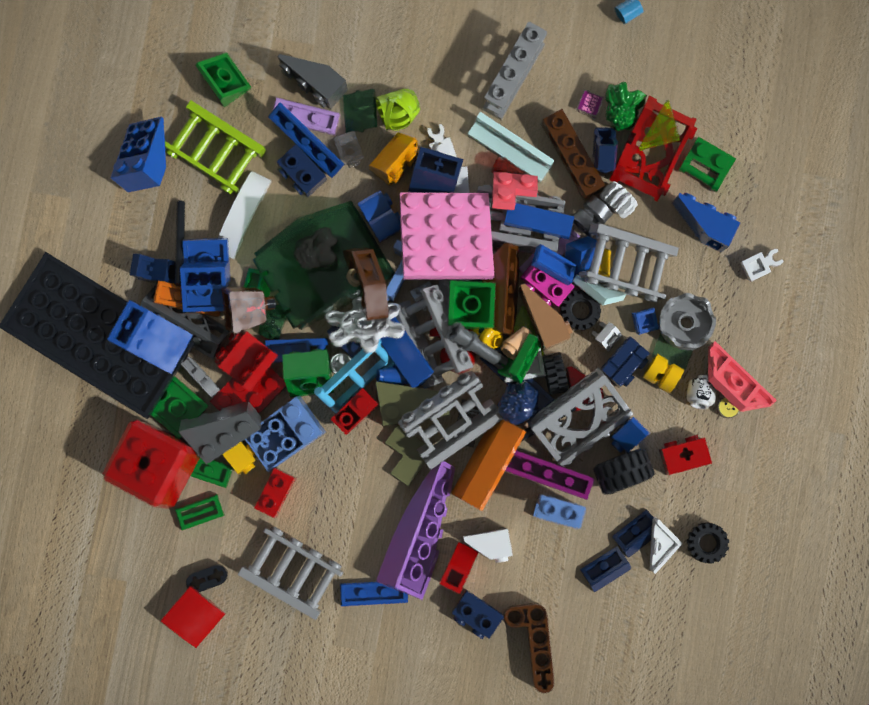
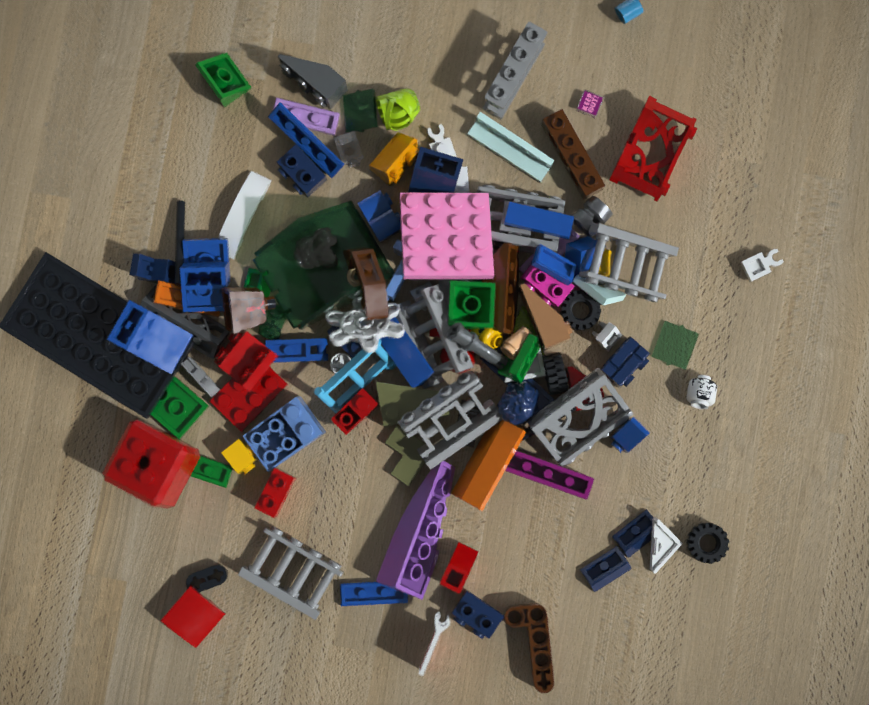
(141, 156): blue slope -> none
(218, 506): green tile -> none
(220, 431): dark grey wedge -> none
(233, 138): lime fence -> none
(306, 371): green slope -> none
(391, 376): blue cone -> none
(439, 627): none -> white flag
(491, 544): white slope -> none
(507, 166): clear red cone -> none
(508, 185): coral plate -> none
(559, 511): medium blue panel -> none
(604, 149): dark blue brick -> none
(618, 199): white gear -> none
(623, 106): green hair -> none
(624, 471): black tyre -> none
(645, 321): blue tile -> none
(662, 129): clear neon green tile -> none
(663, 373): yellow wheel -> none
(691, 307): light grey plate -> none
(698, 456): red brick -> none
(707, 224): blue slope -> none
(710, 158): green plate -> none
(725, 409): light yellow tile -> none
(735, 381): coral wing -> none

